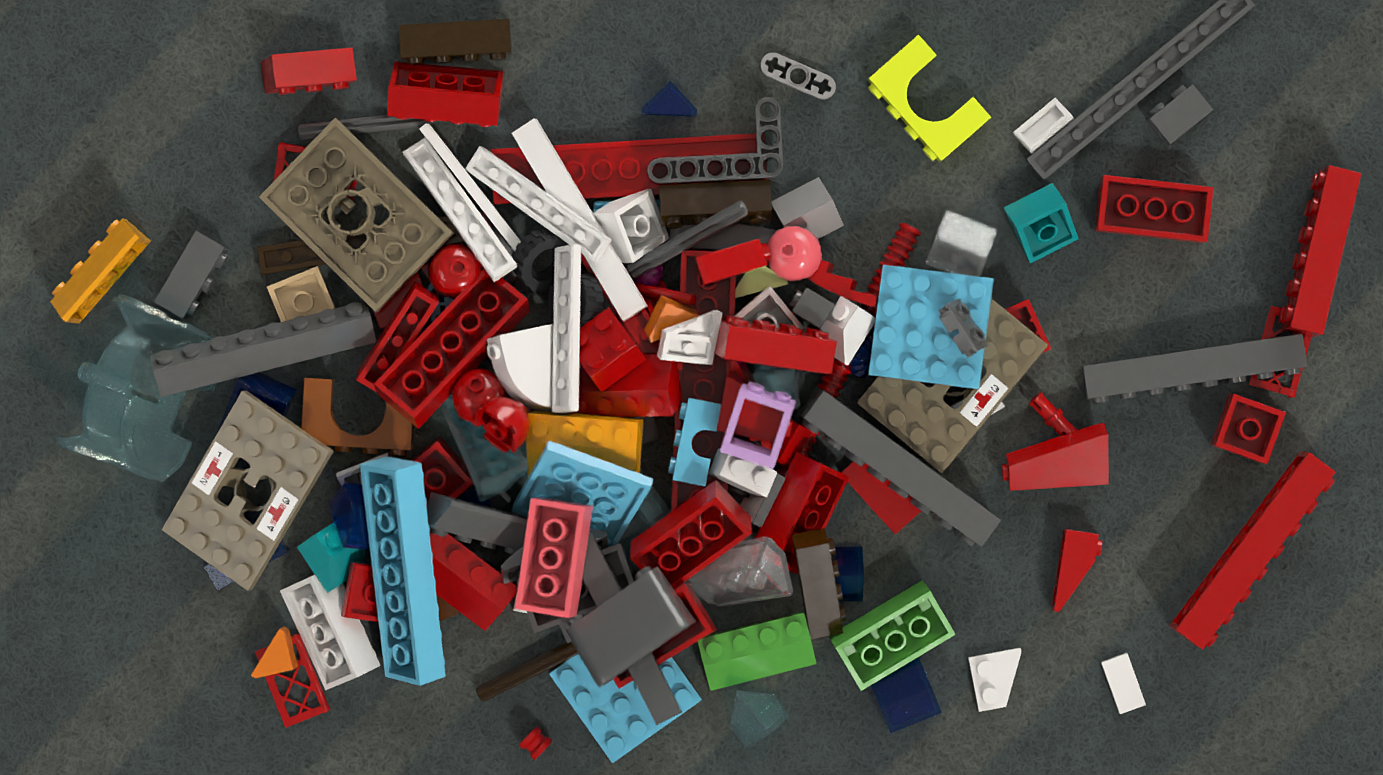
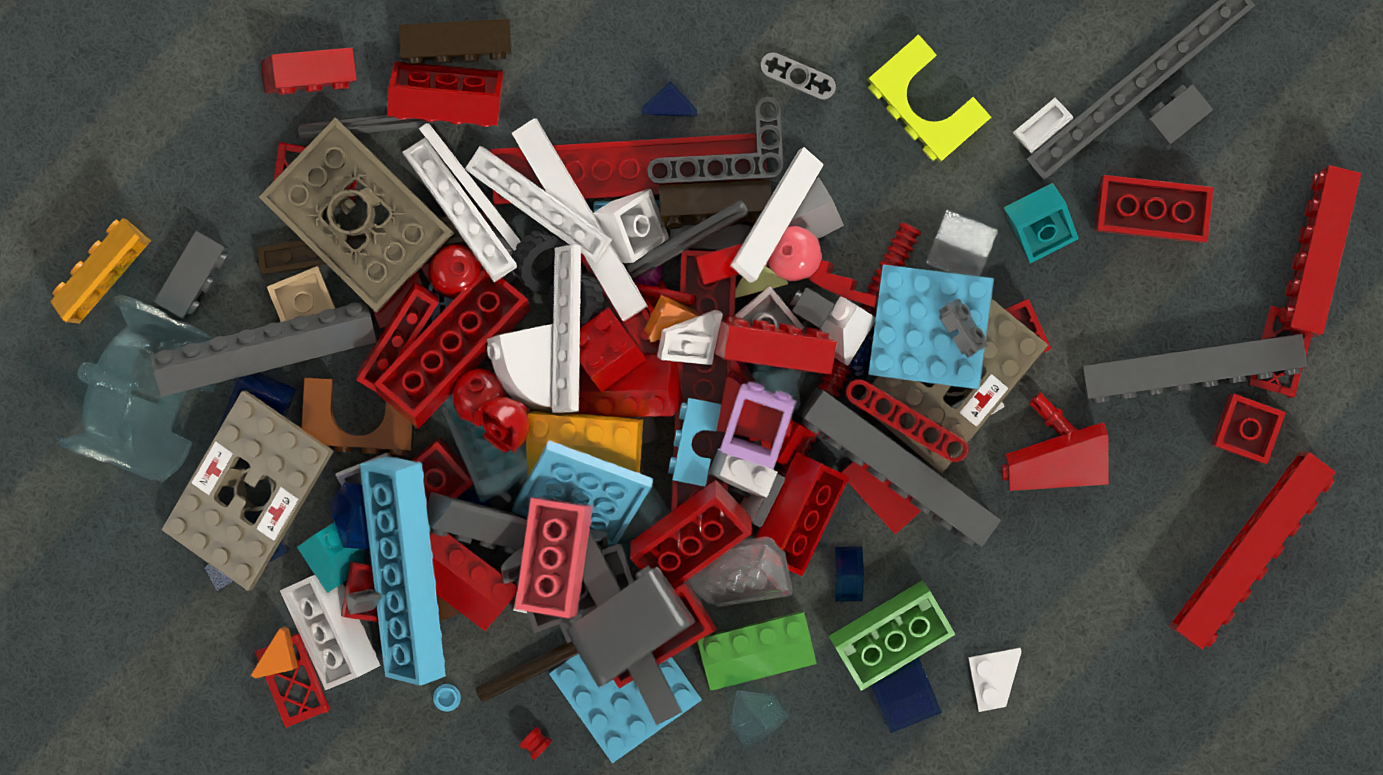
(362, 601): none -> dark grey slope
(447, 697): none -> medium azure plate
(777, 215): none -> white tile
(818, 584): dark brown brick -> none
(894, 417): none -> red beam
(1075, 560): red slope -> none
(1123, 683): white tile -> none

